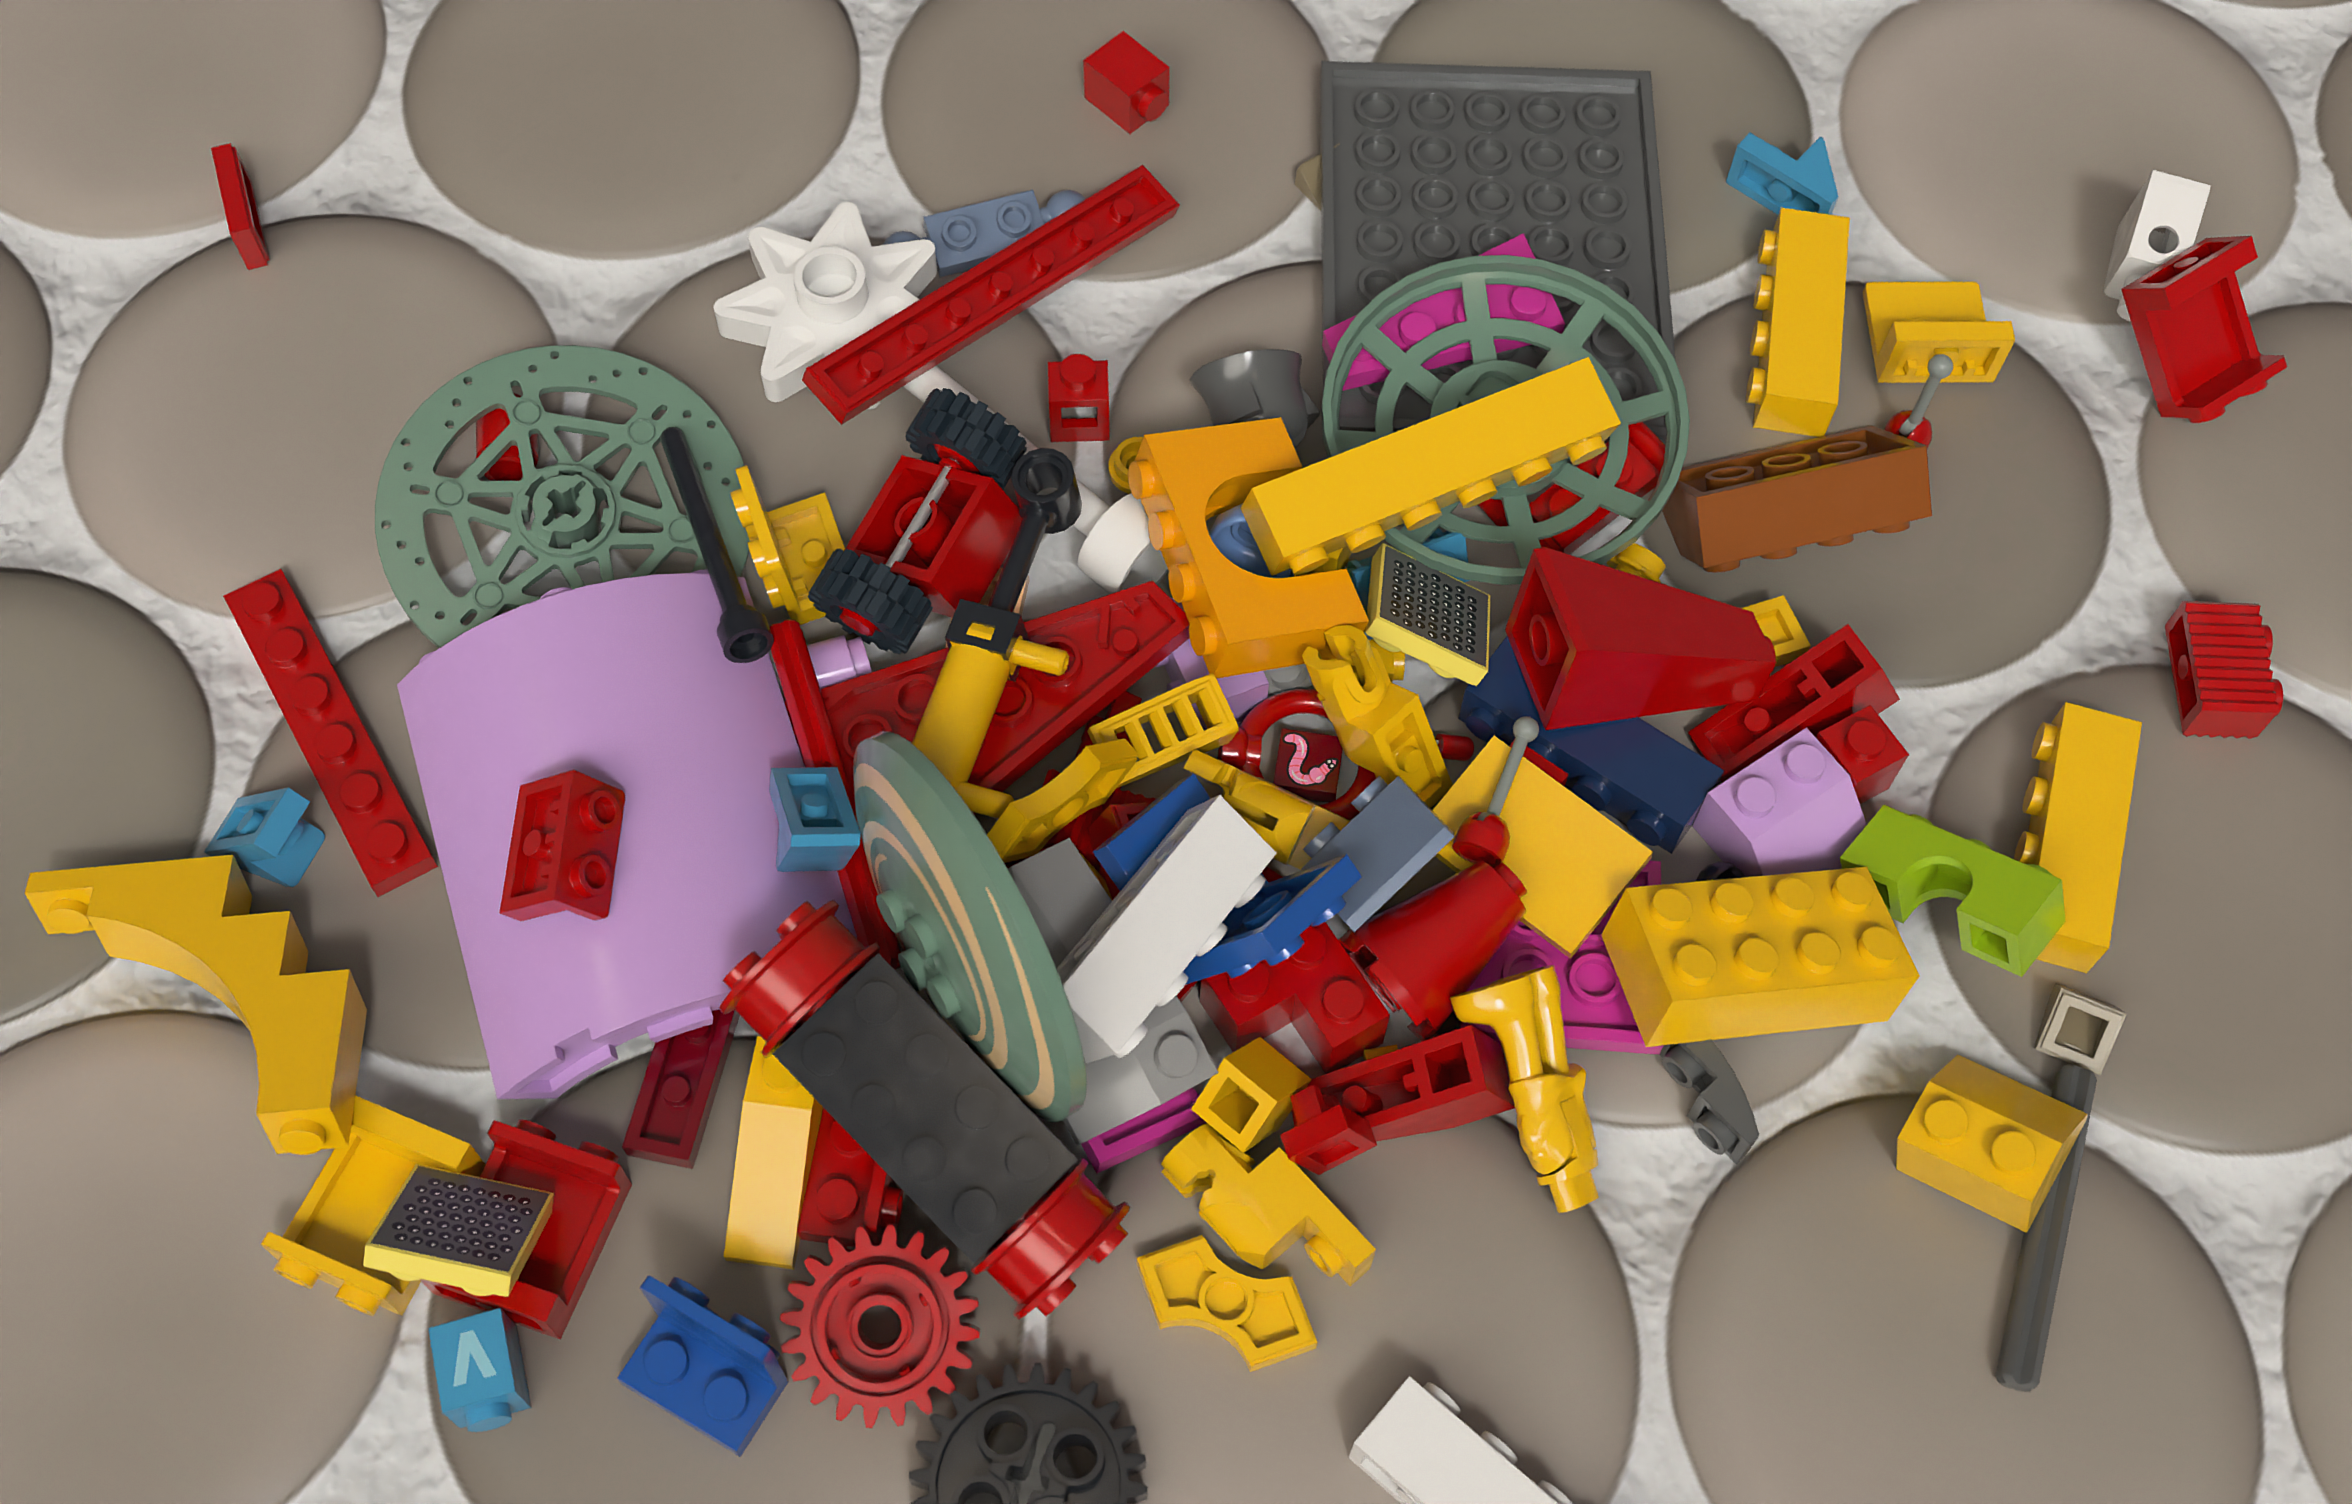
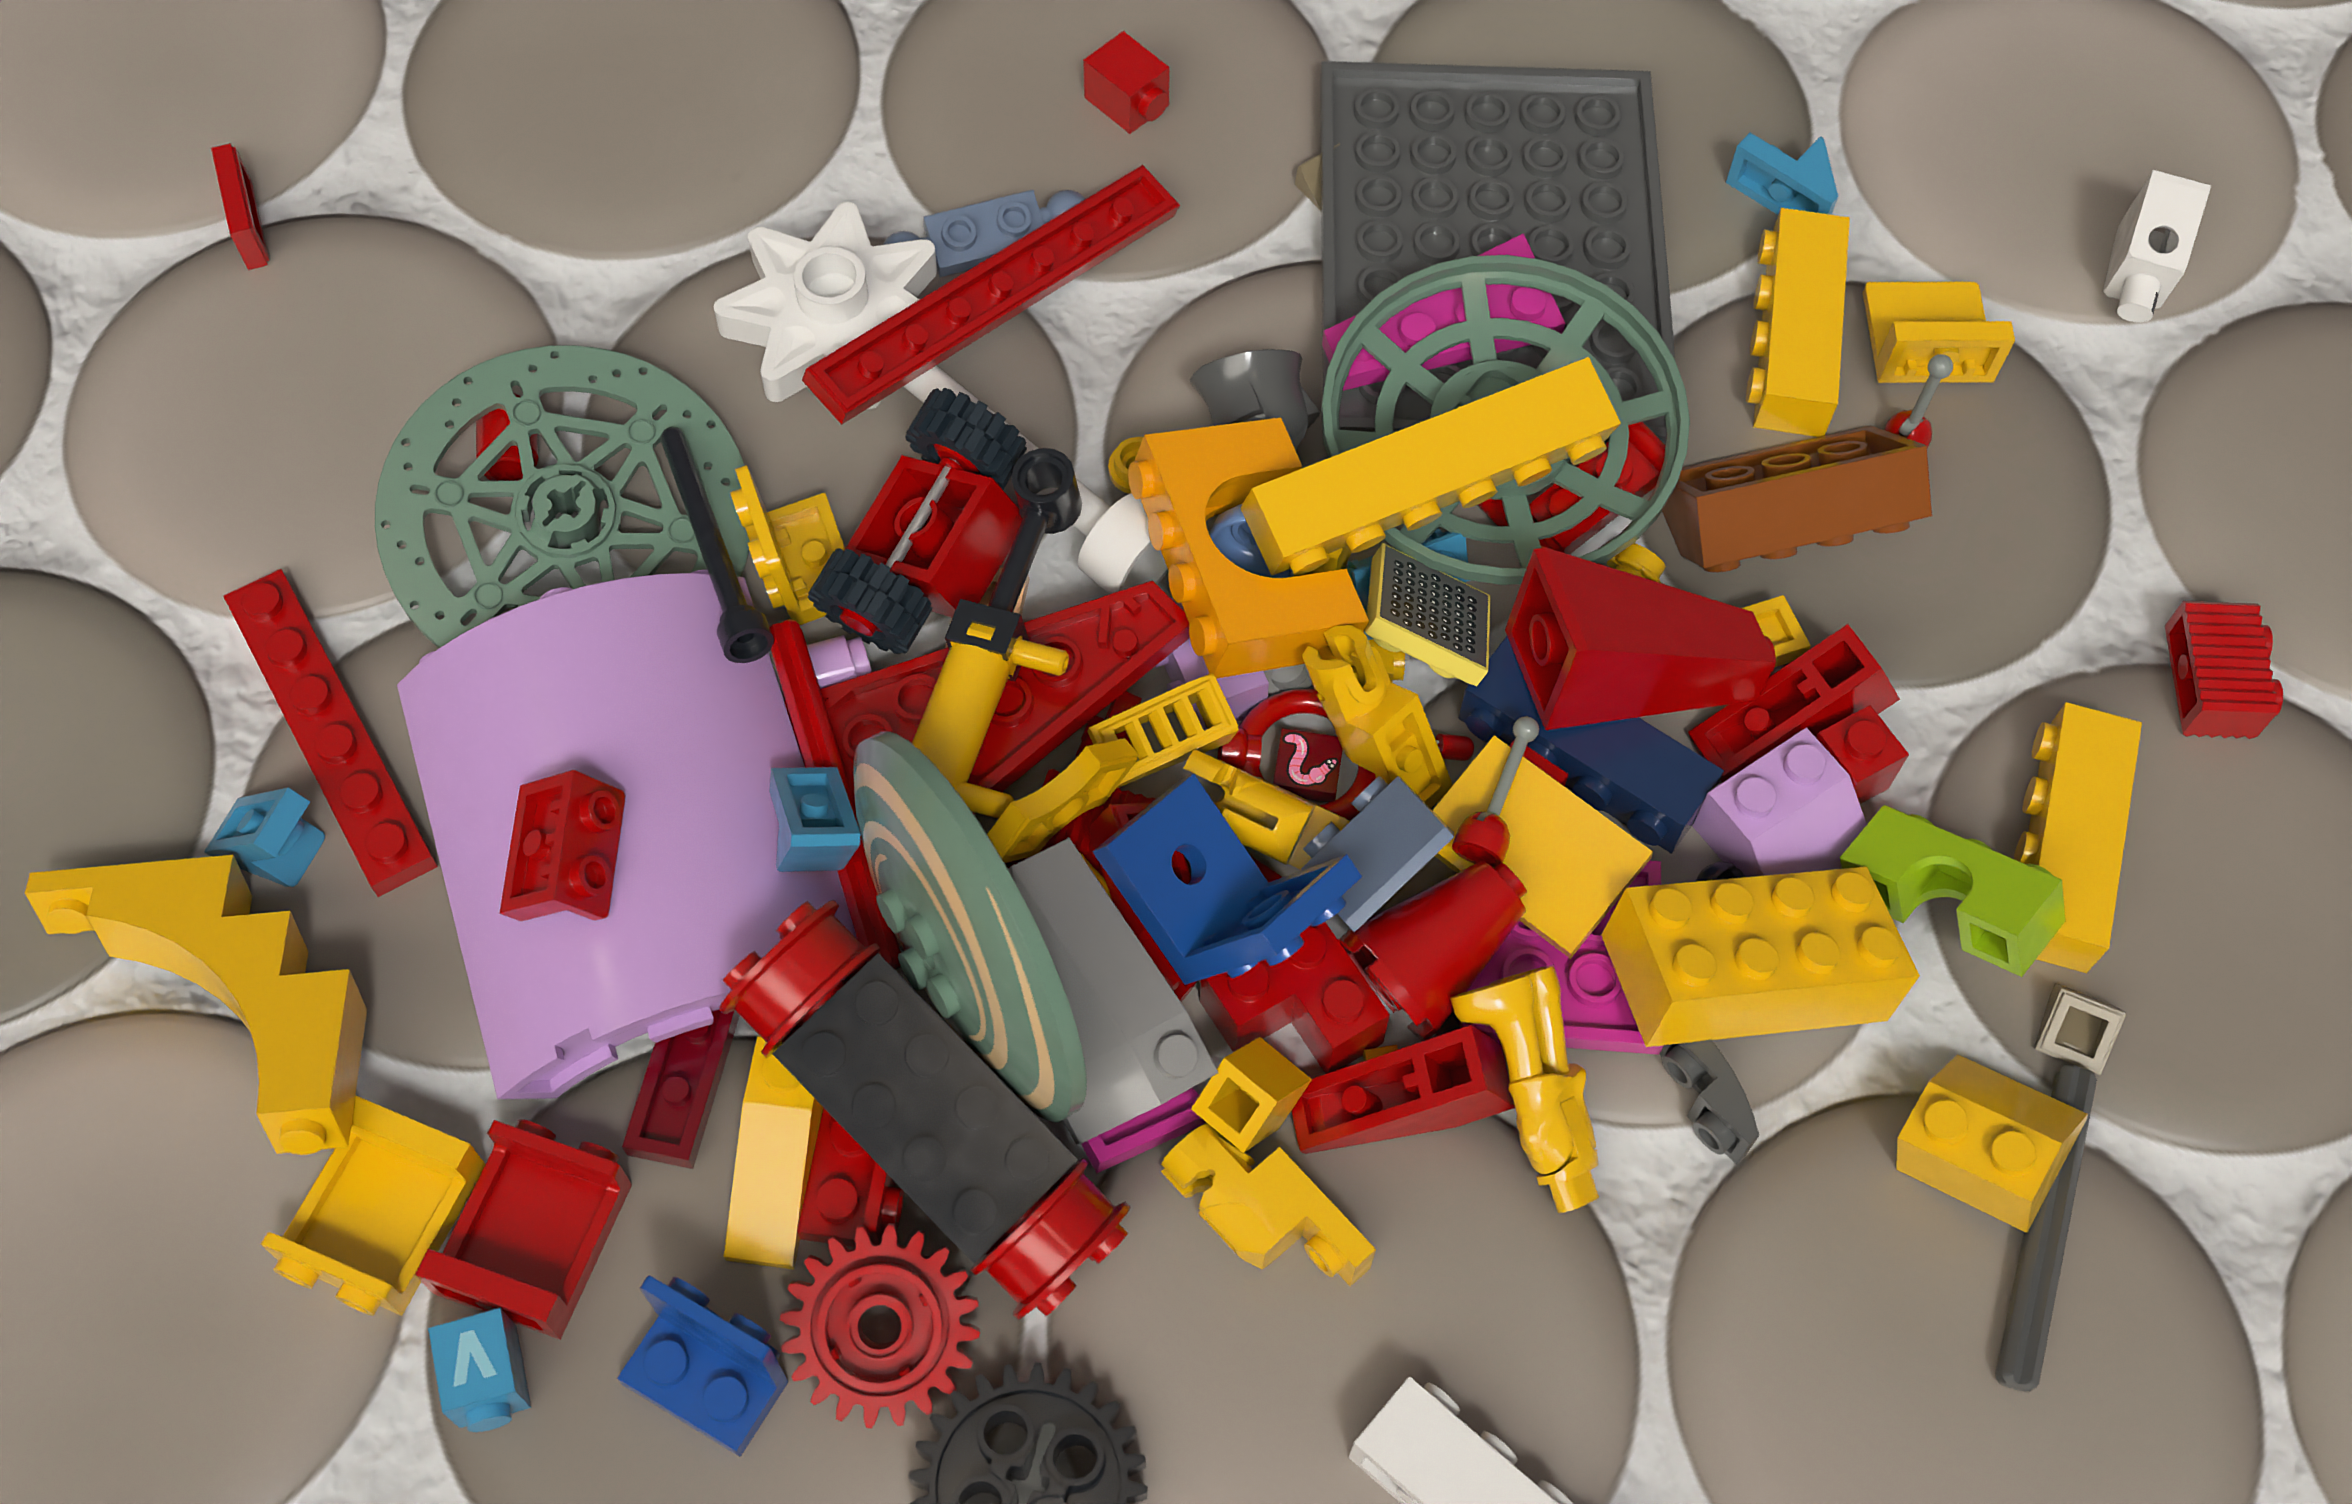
(459, 1231): tile -> none
(1073, 384): red brick -> none
(1160, 924): white brick -> none
(1254, 1315): yellow tile -> none
(1325, 1132): red tile -> none
(2199, 331): red panel -> none

